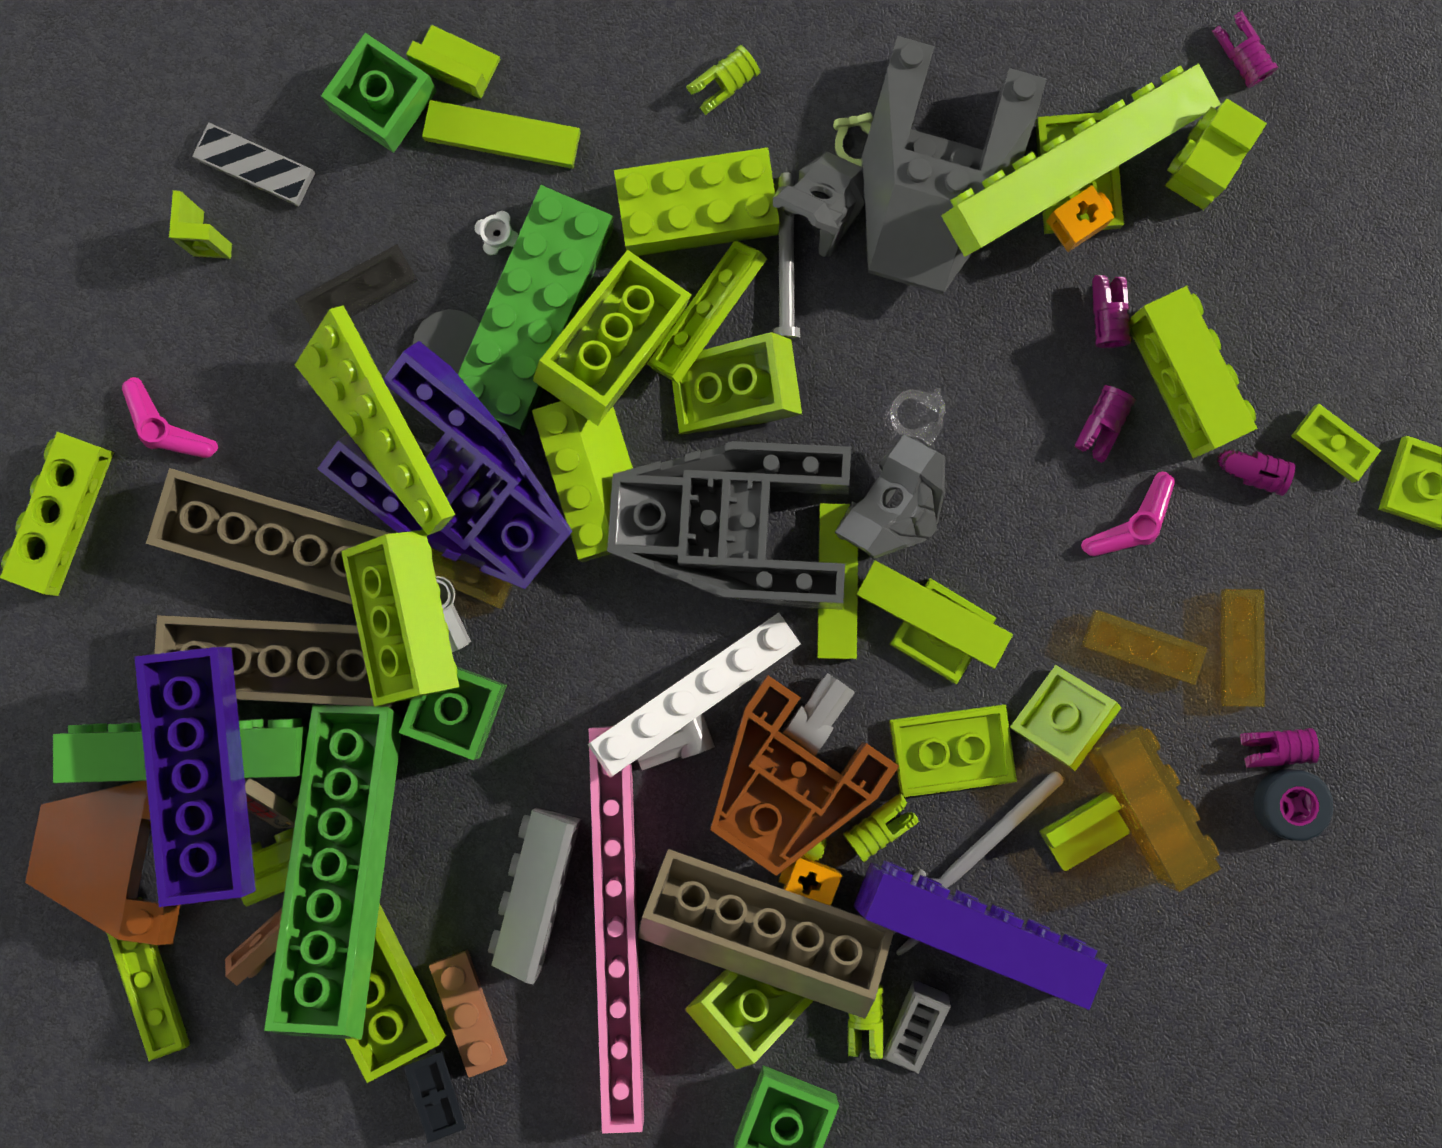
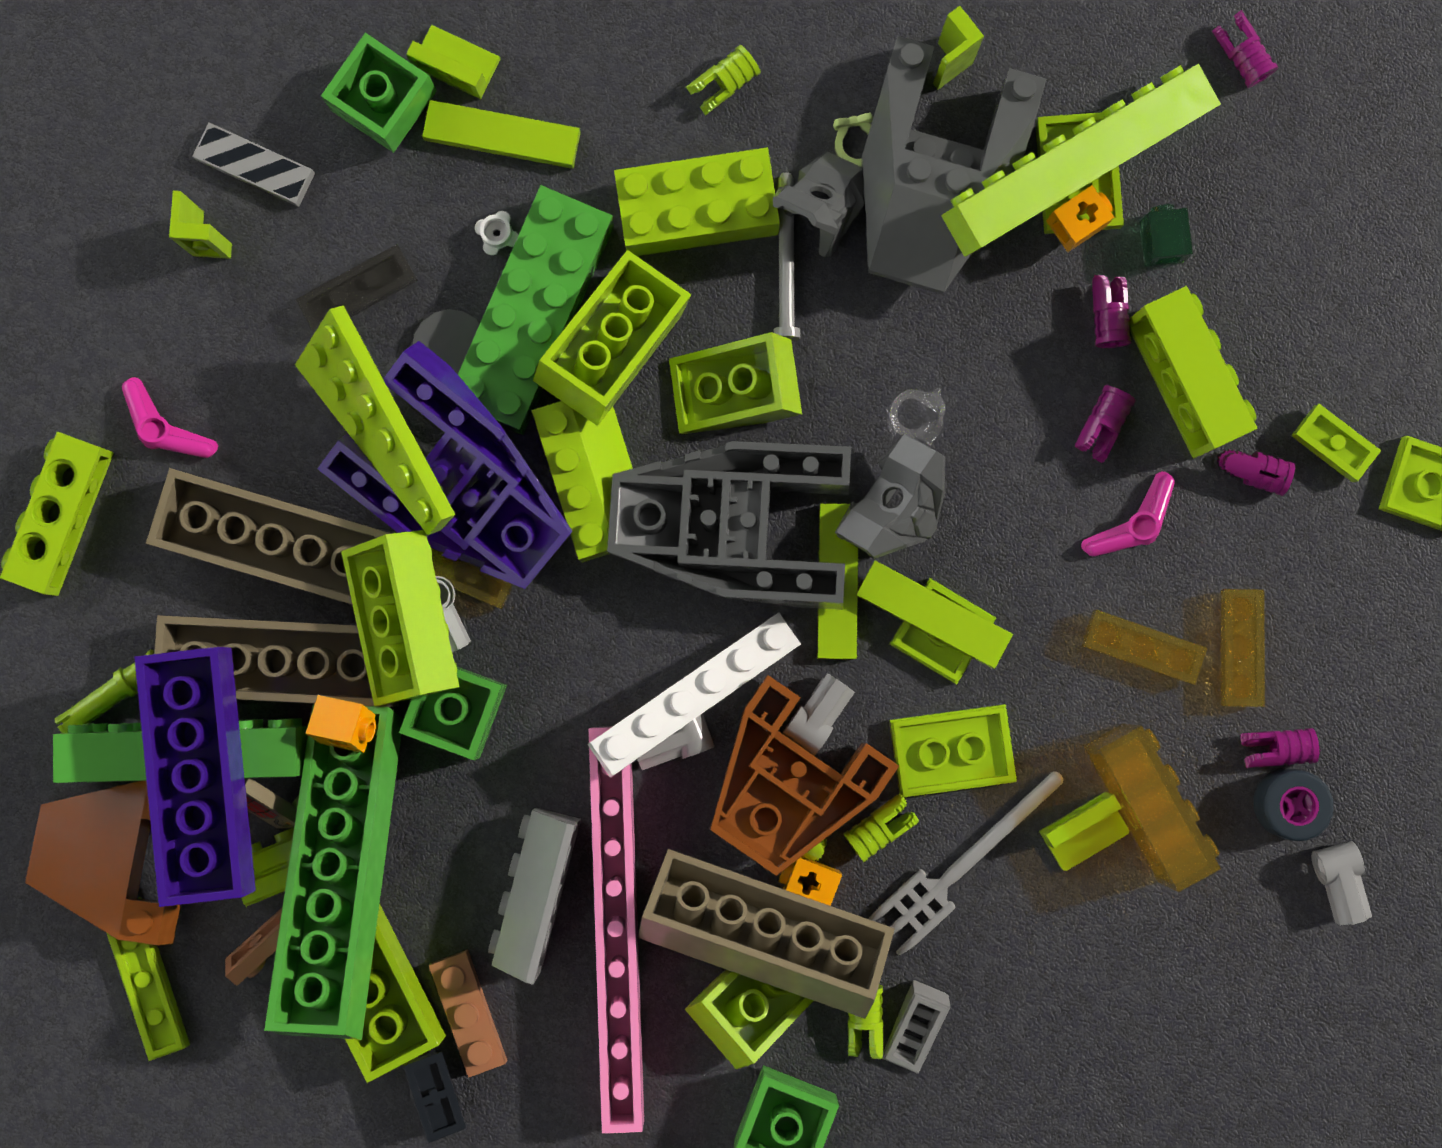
(102, 699): none -> lime pin
(341, 724): none -> light orange brick
(707, 311): lime tile -> none
(960, 42): none -> lime panel
(979, 935): dark purple brick -> none
(1065, 717): lime plate -> none
(1166, 235): none -> clear green brick
(1213, 153): lime brick -> none
(1341, 872): none -> light grey piece

